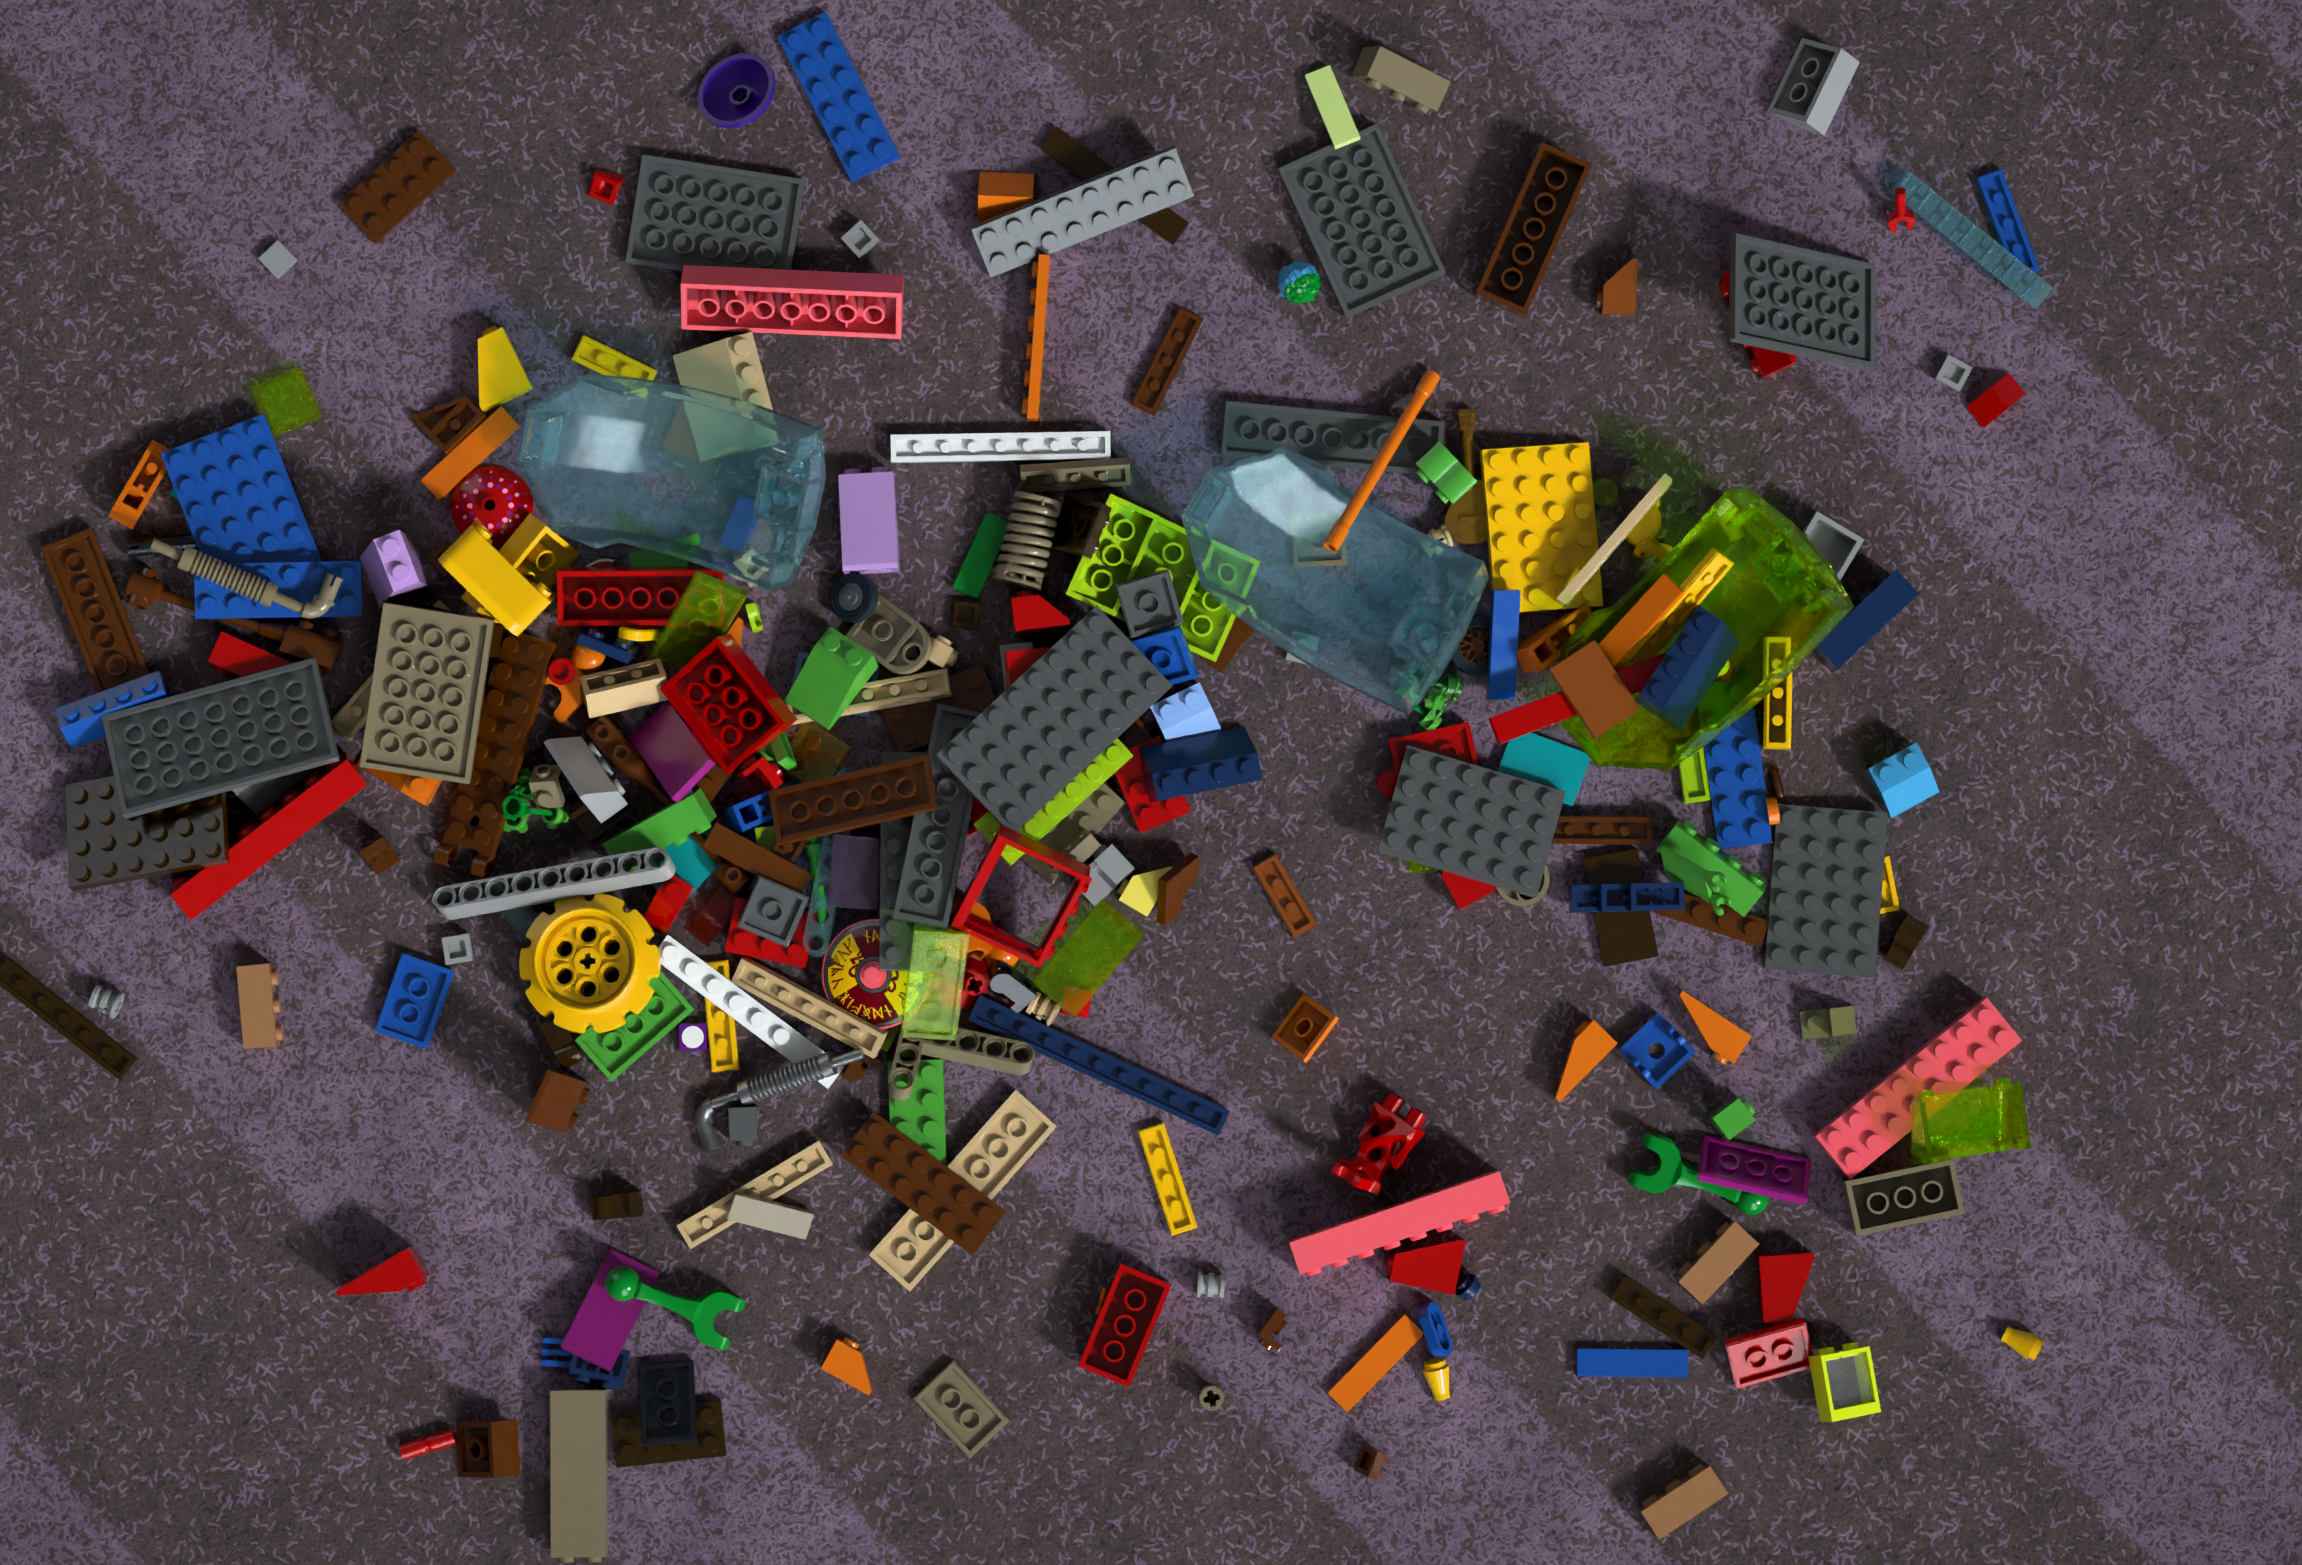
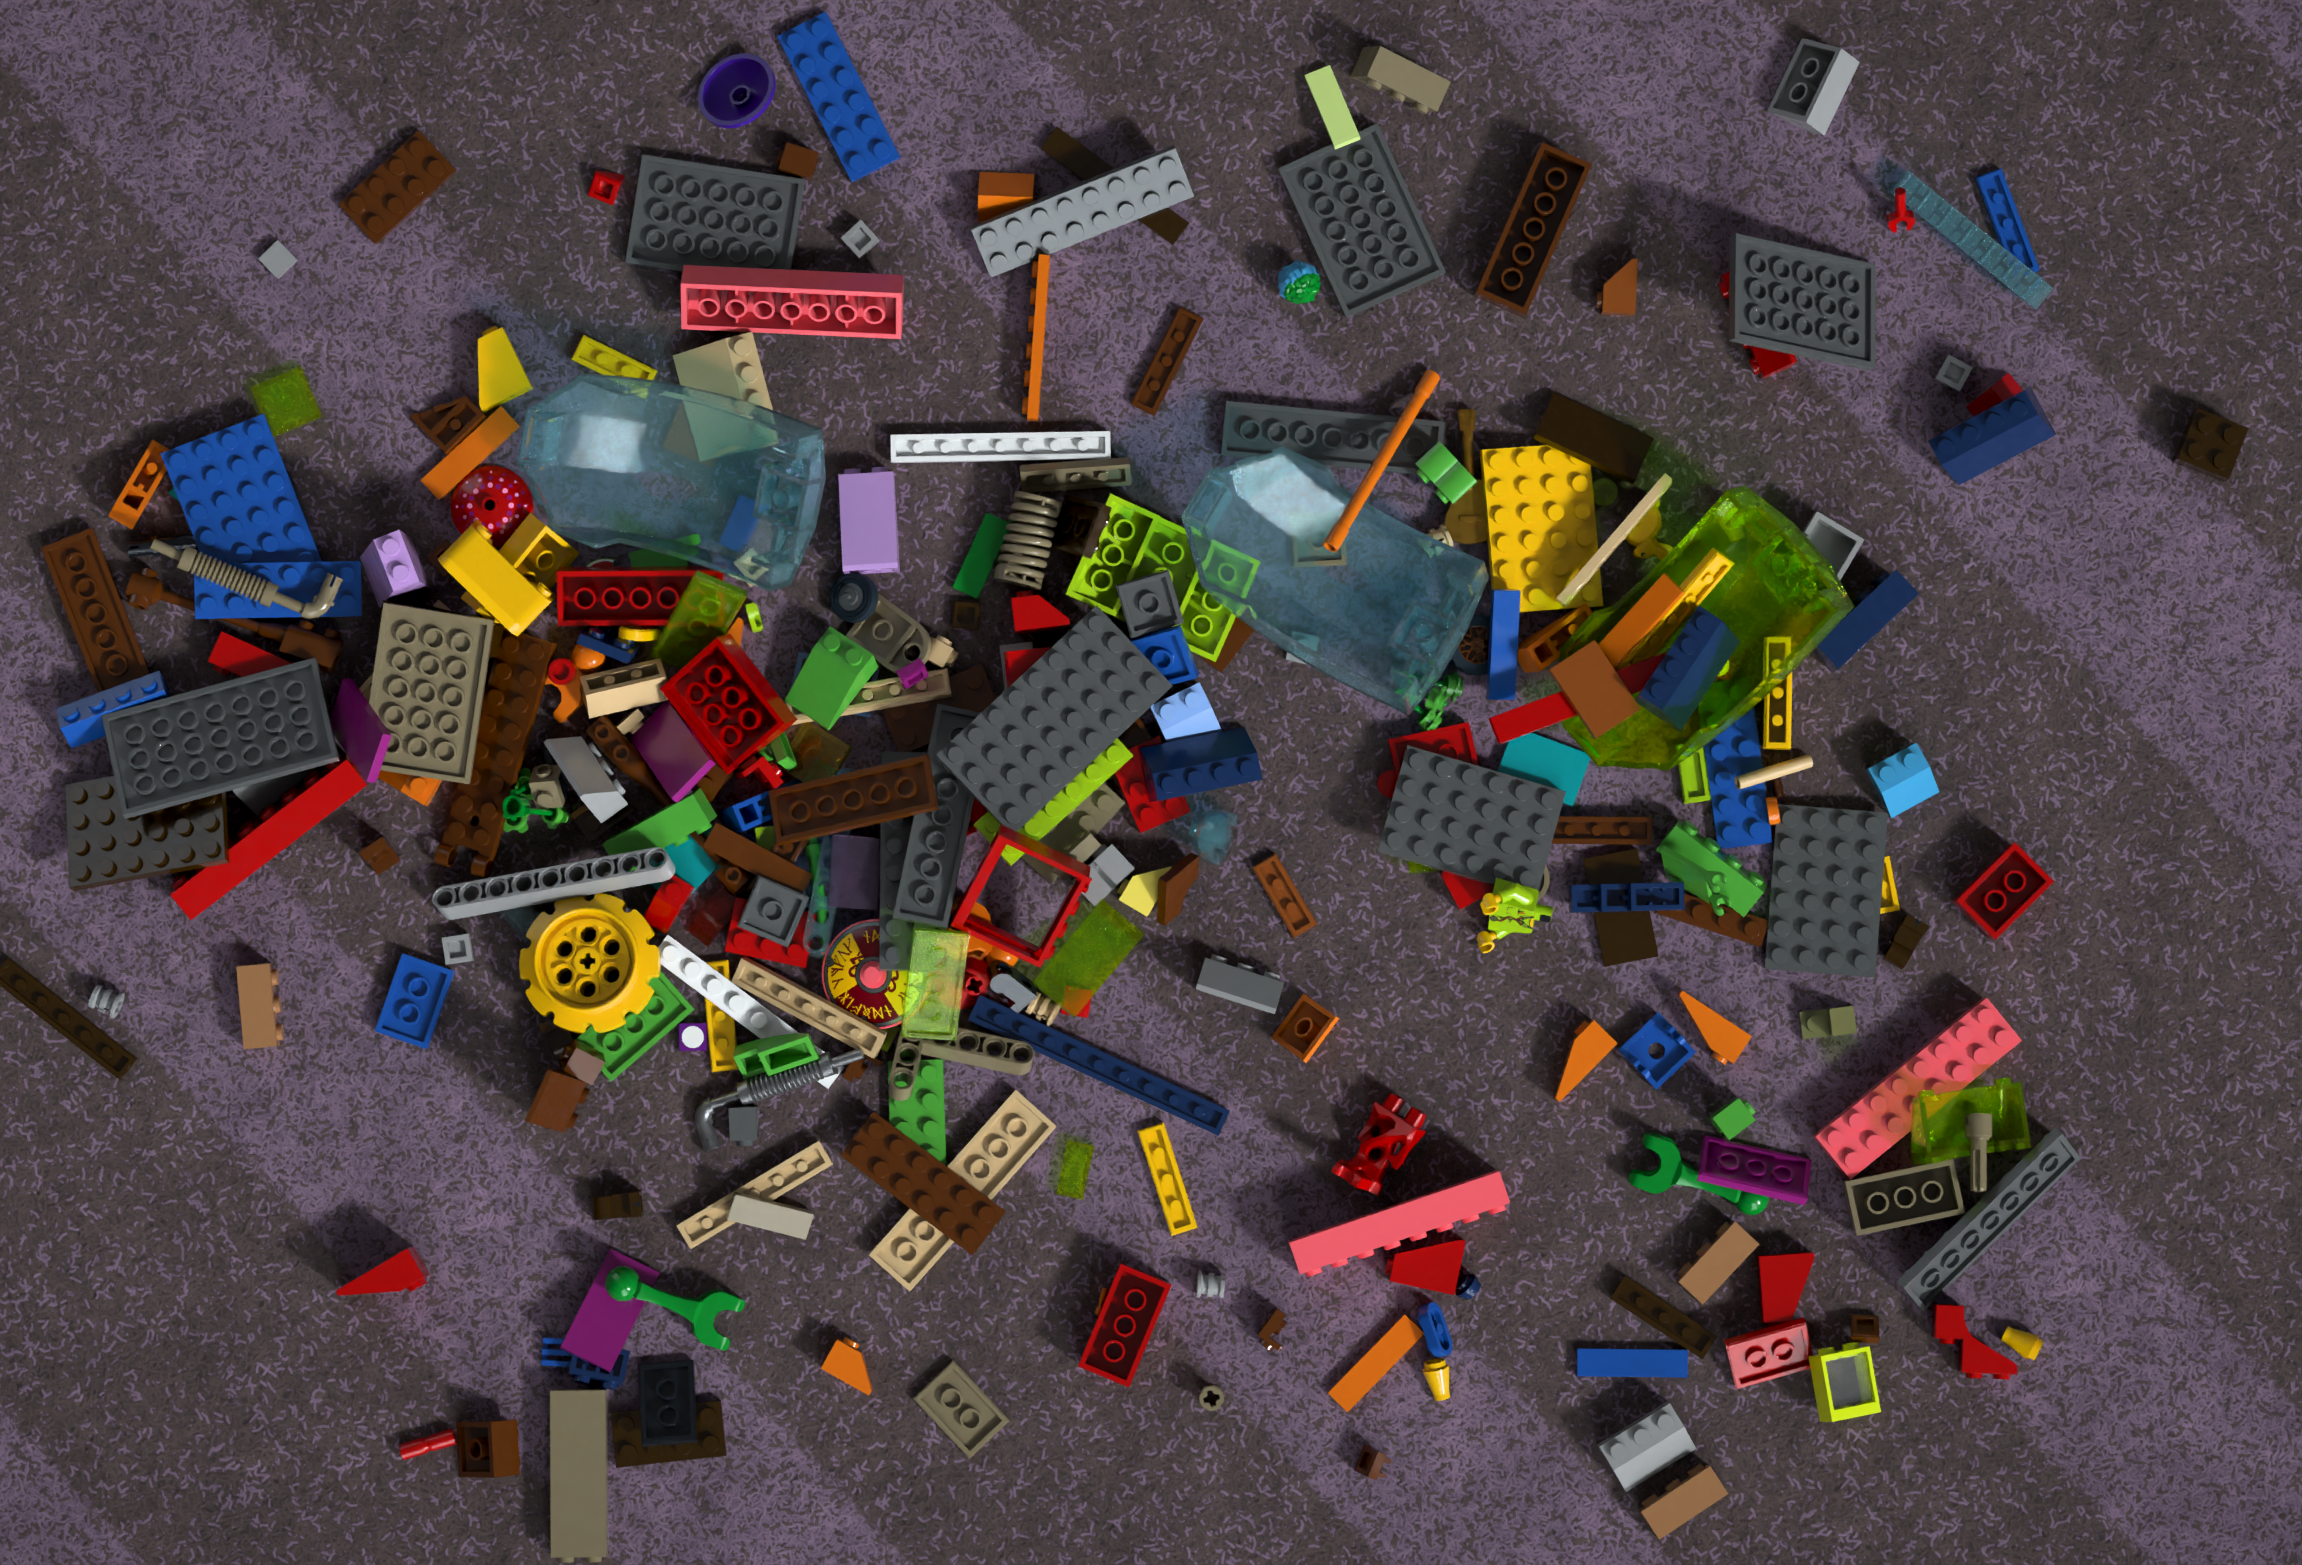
(359, 730): none -> magenta tile
(582, 1061): none -> reddish brown brick
(631, 721): none -> tan plate
(774, 1054): none -> bright green slope
(797, 161): none -> reddish brown brick
(912, 673): none -> magenta tile
(1075, 1169): none -> clear neon green tile
(1212, 835): none -> clear light blue cylinder
(1240, 984): none -> light grey slope
(1511, 910): none -> lime torso
(1593, 438): none -> dark brown tile
(1646, 1446): none -> light grey slope
(1773, 771): none -> tan piece
(1864, 1328): none -> reddish brown tile
(1973, 1355): none -> red arch
(1978, 1130): none -> dark tan piece
(1988, 1219): none -> dark grey plate
(1992, 436): none -> dark blue slope
(2003, 891): none -> red brick
(2210, 444): none -> dark brown brick

